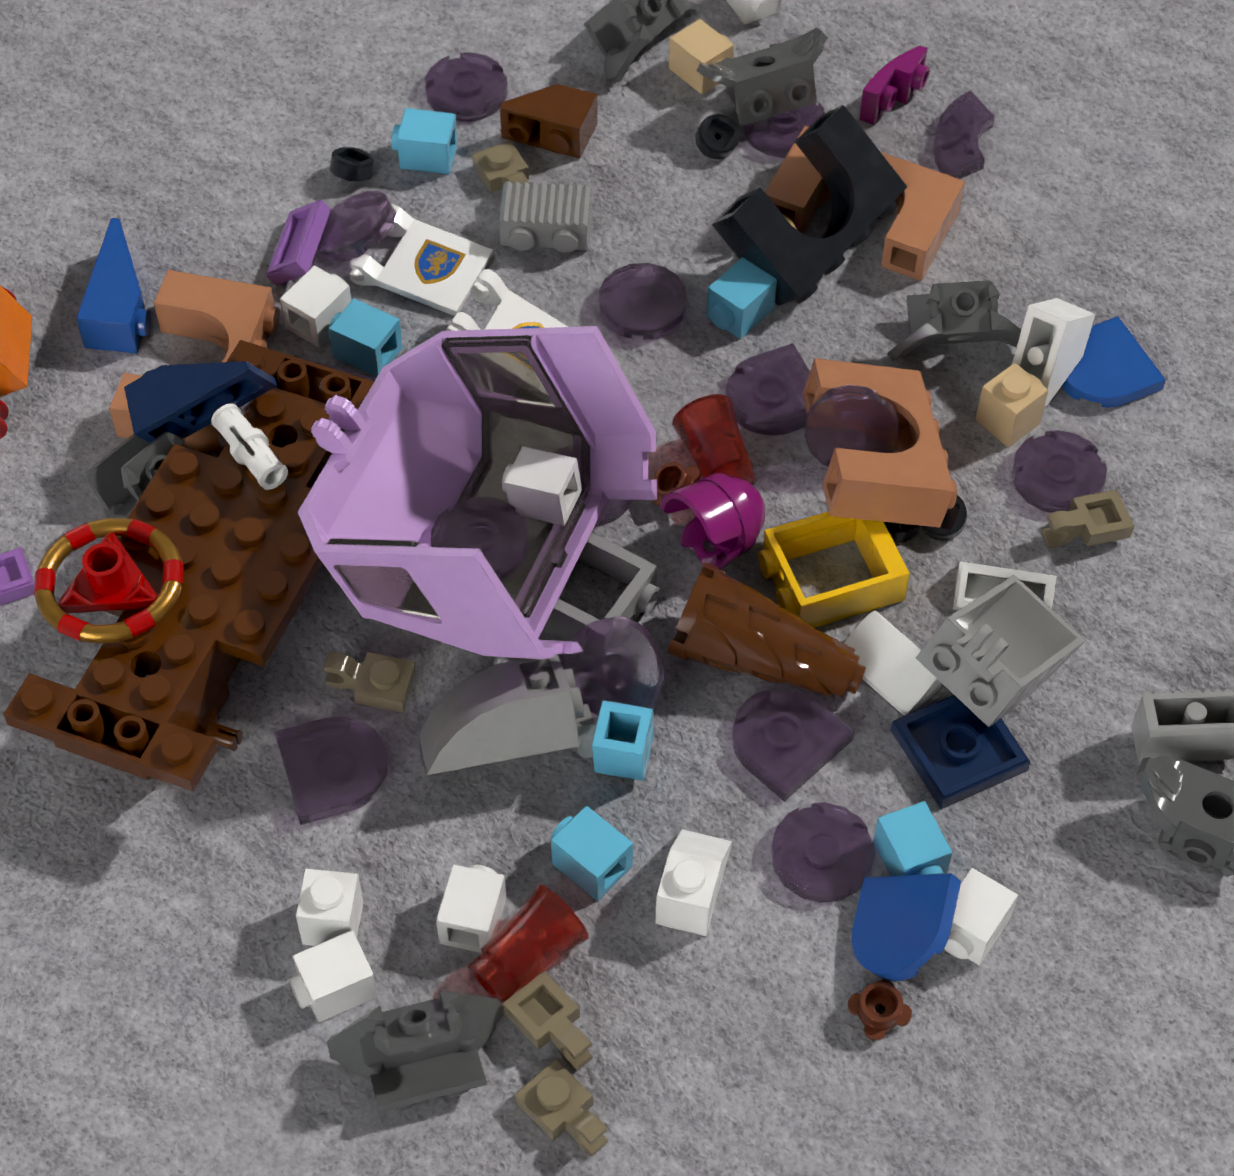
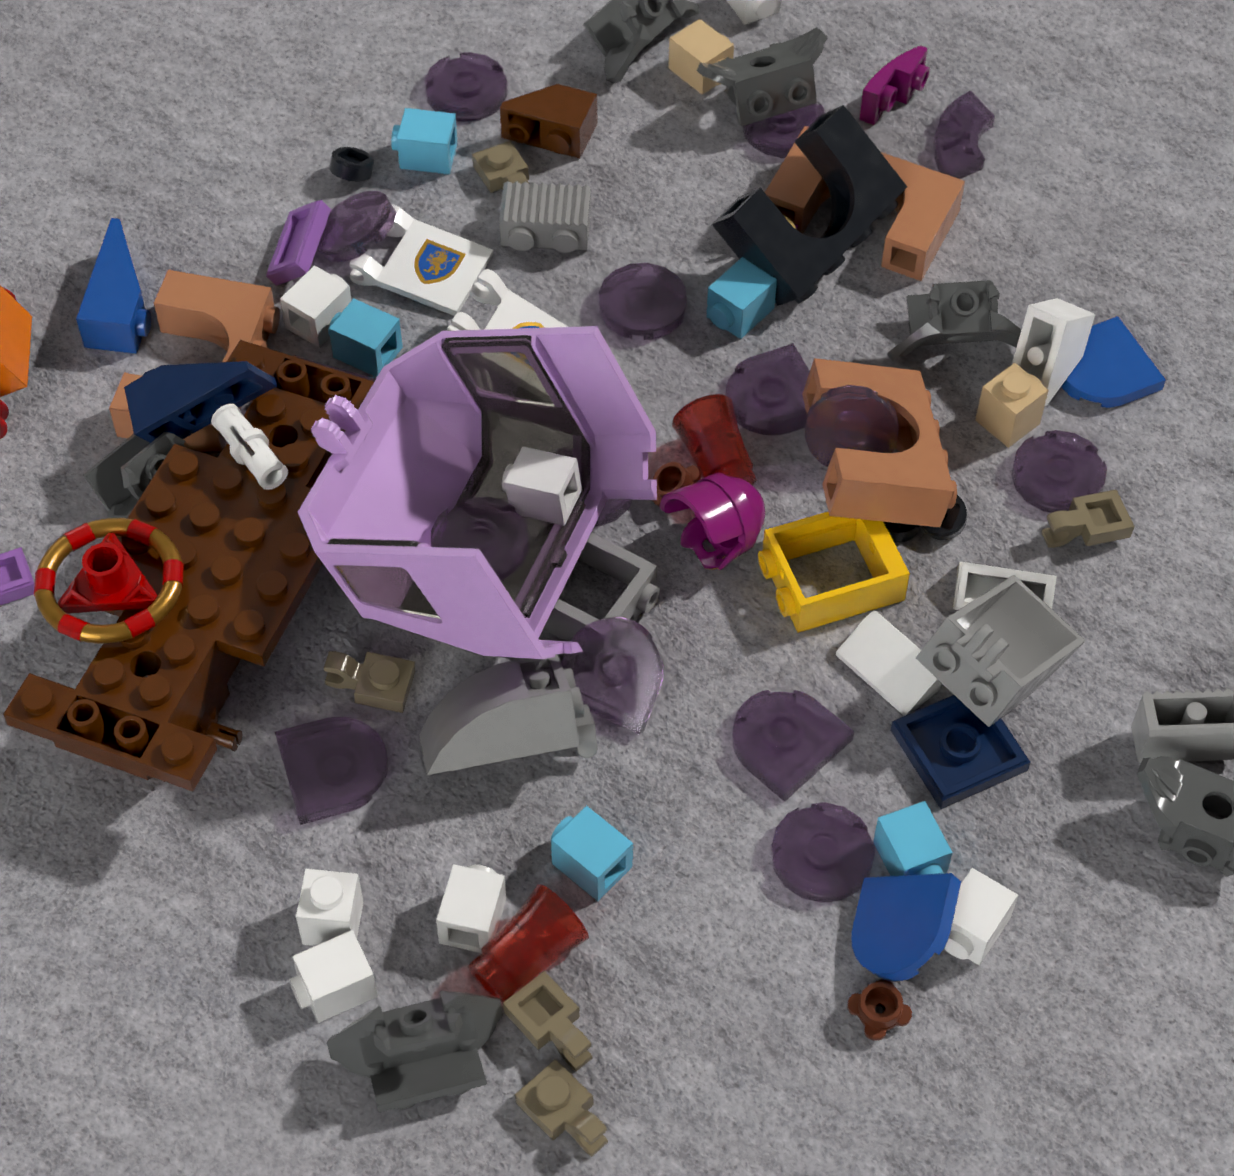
(623, 740): medium azure brick -> none
(691, 882): white slope -> none
(717, 136): black tile -> none
(751, 635): reddish brown cone -> none

